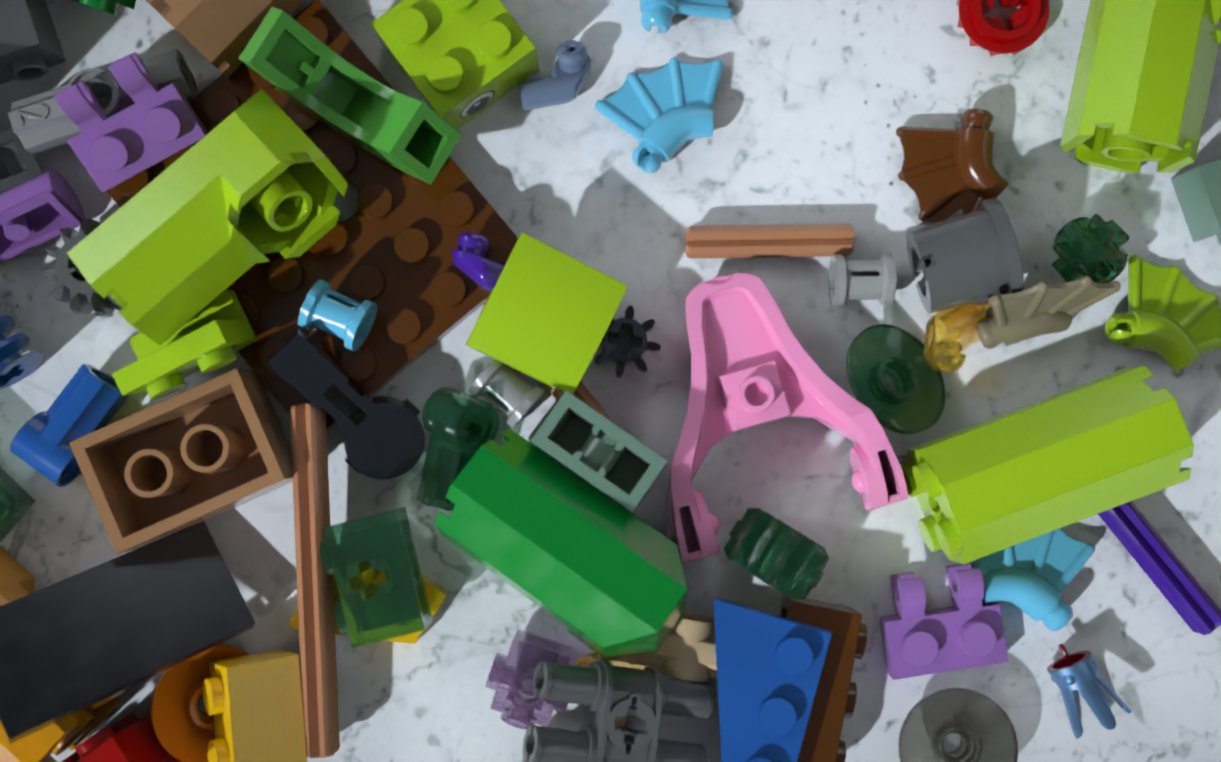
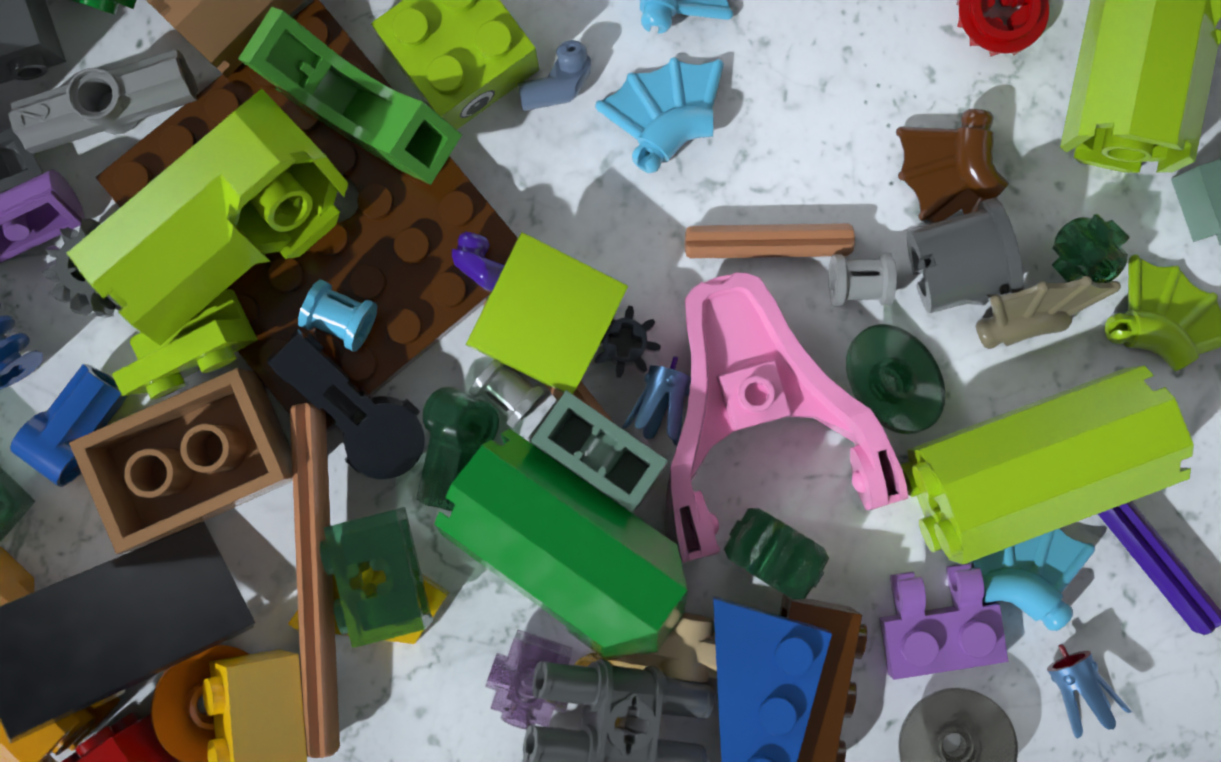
(135, 137): medium lavender plate -> none
(663, 389): none -> flat silver piece
(943, 336): clear yellow arm -> none

